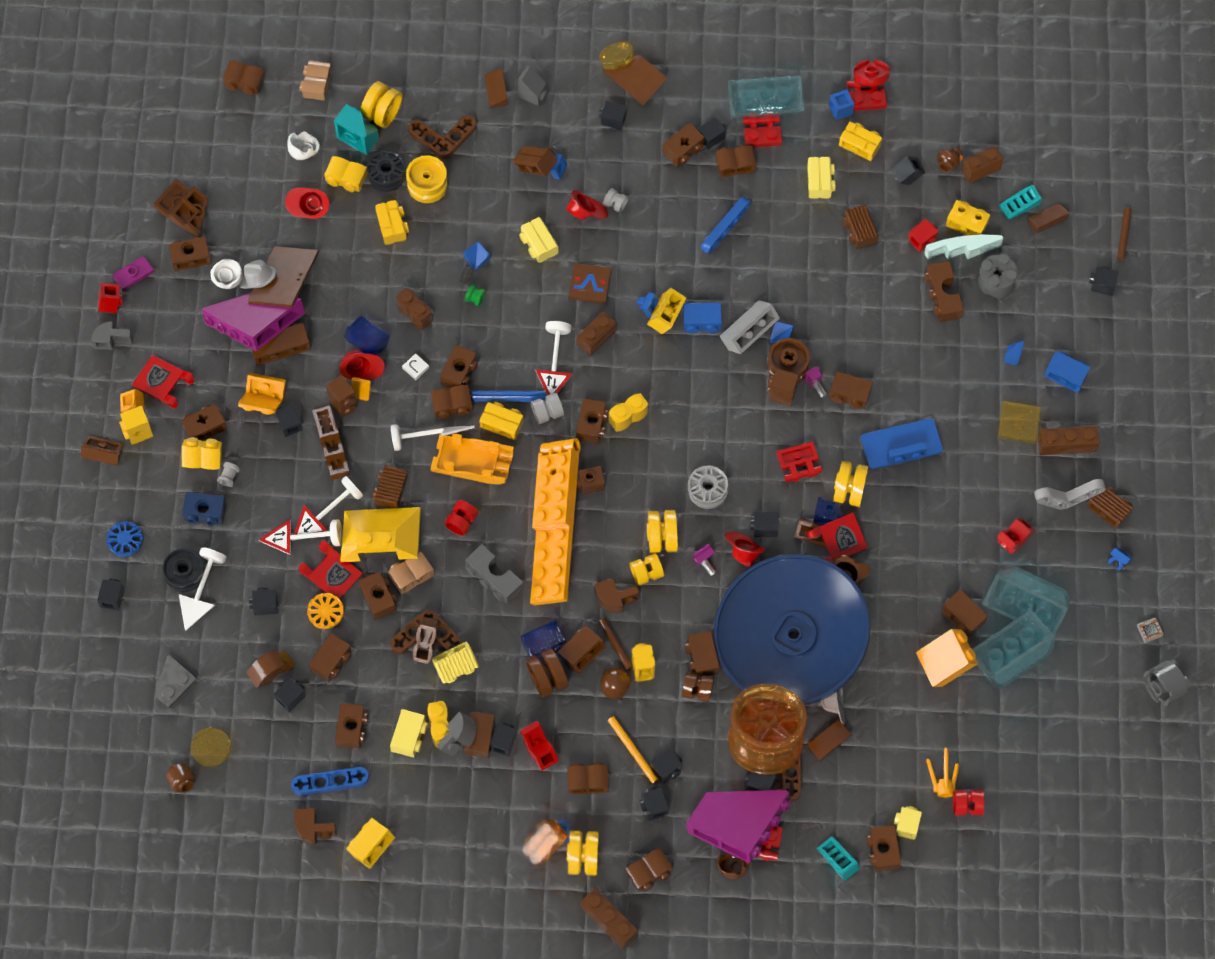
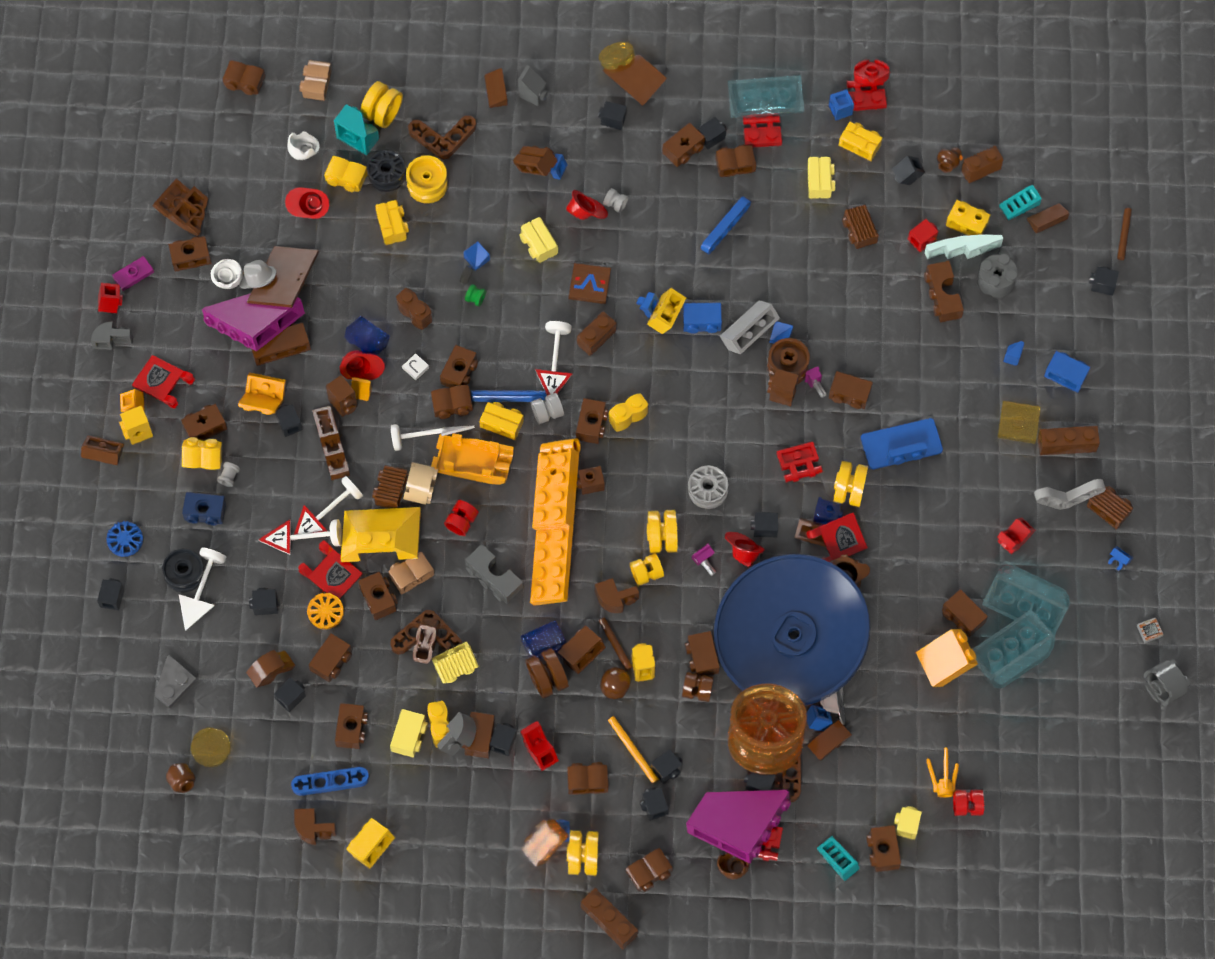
(419, 483): none -> tan brick
(818, 718): none -> blue slope

